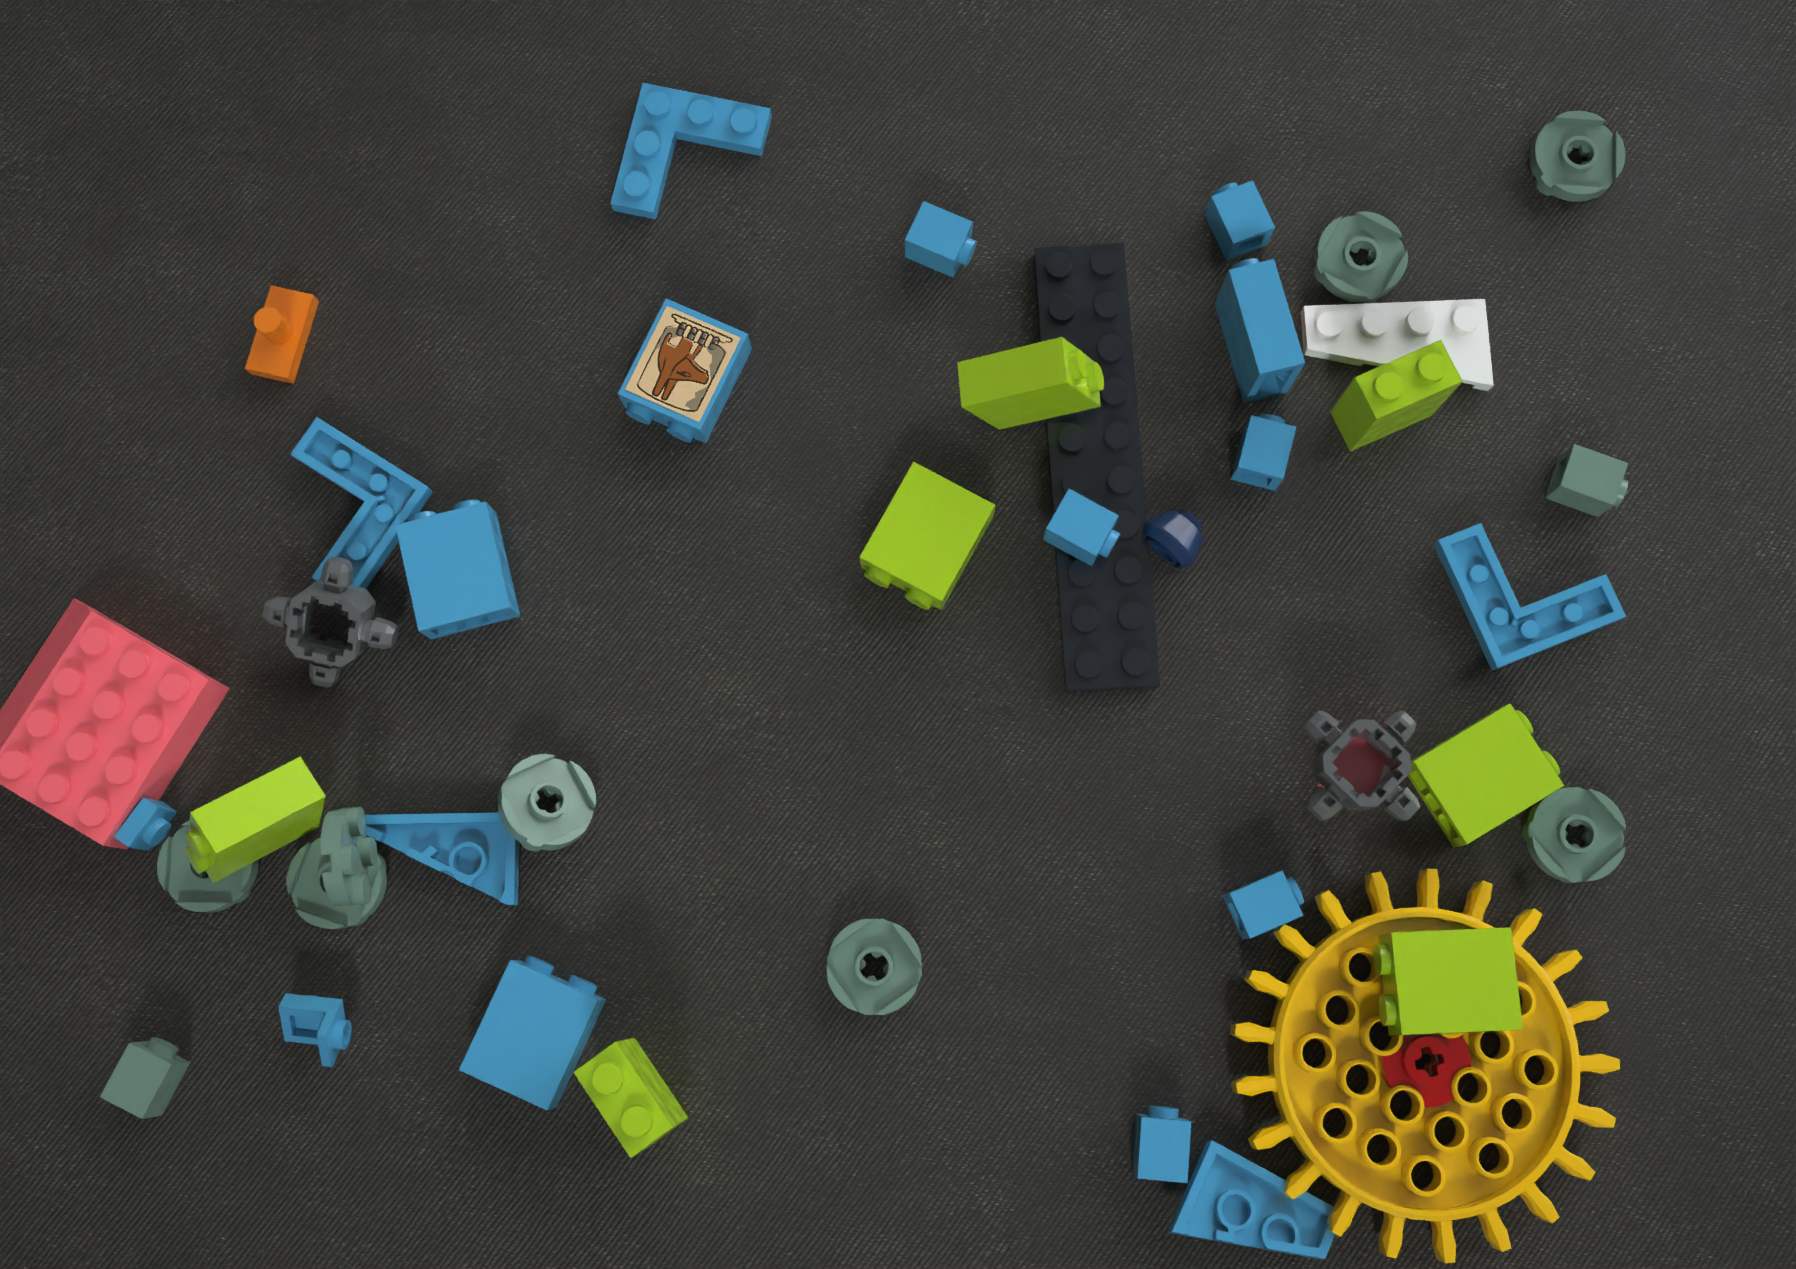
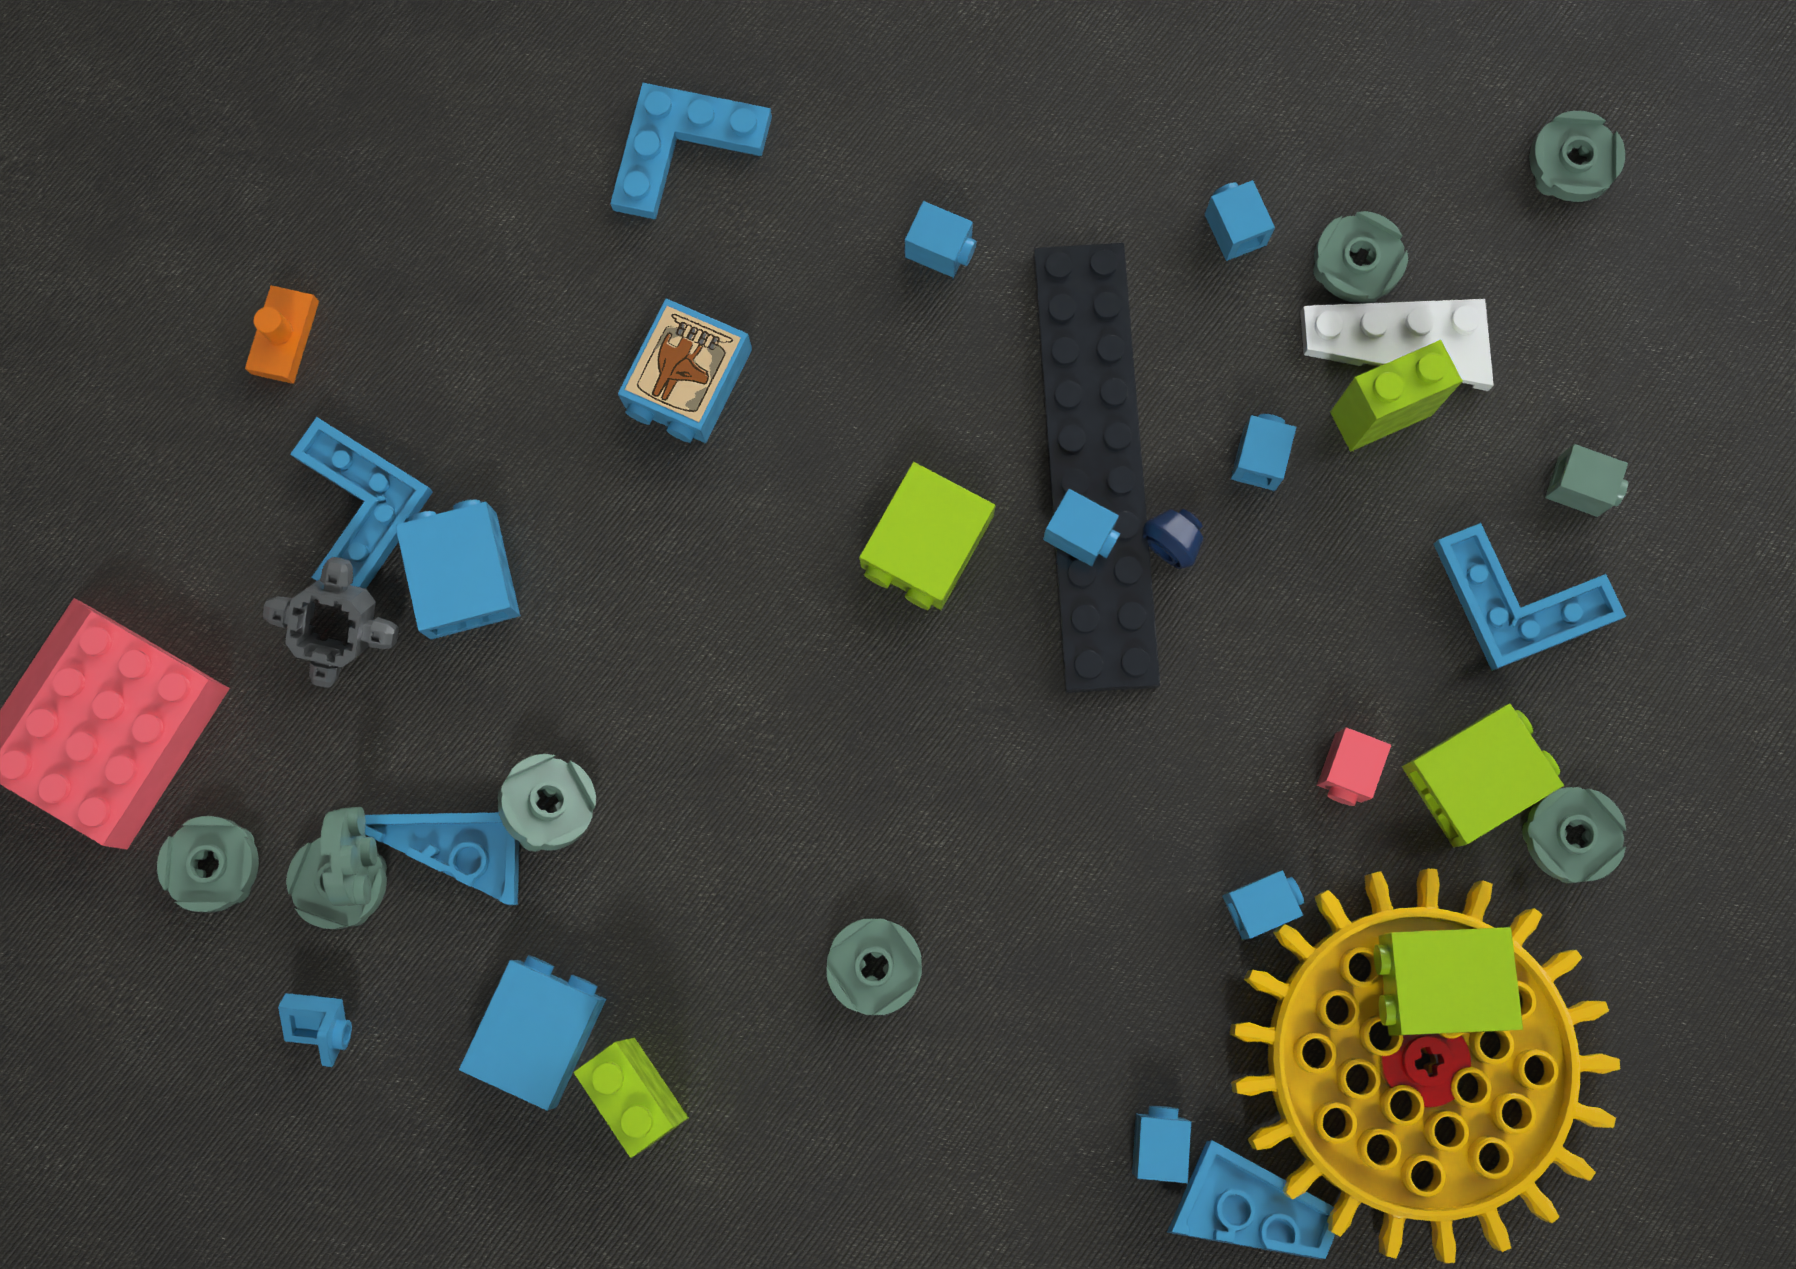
(146, 824): dark azure plate -> none
(146, 1078): sand green brick -> none
(254, 820): lime brick -> none
(1030, 383): lime brick -> none
(1258, 330): dark azure brick -> none
(1382, 738): dark grey piece -> none

